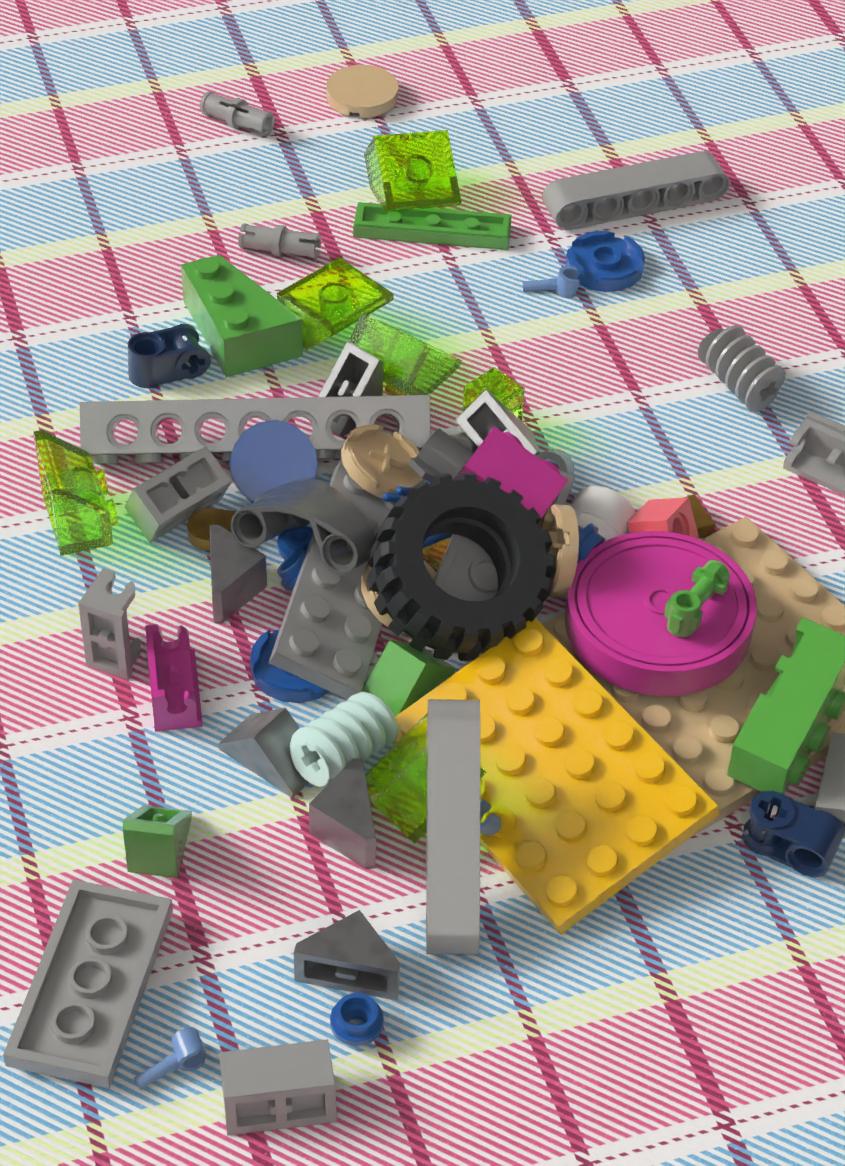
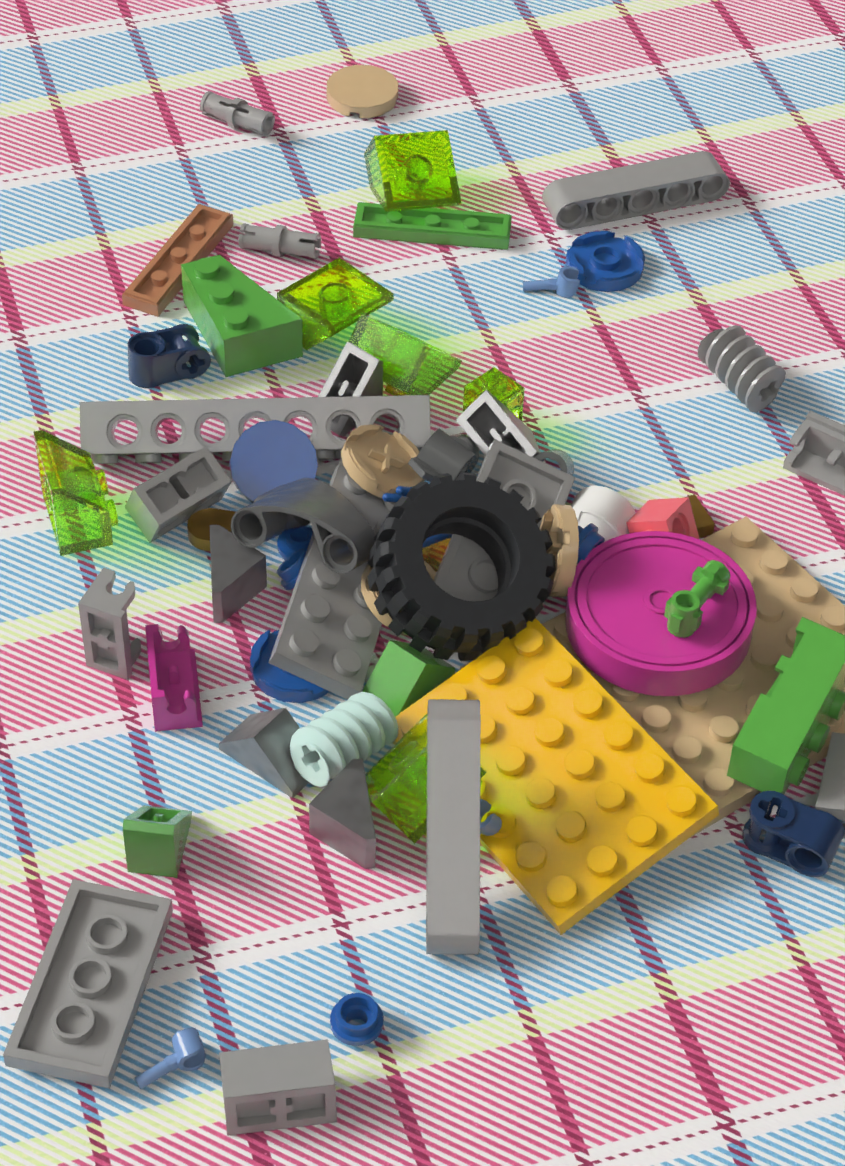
(162, 275): none -> nougat tile
(348, 959): flat silver slope -> none
(506, 460): dark pink brick -> none

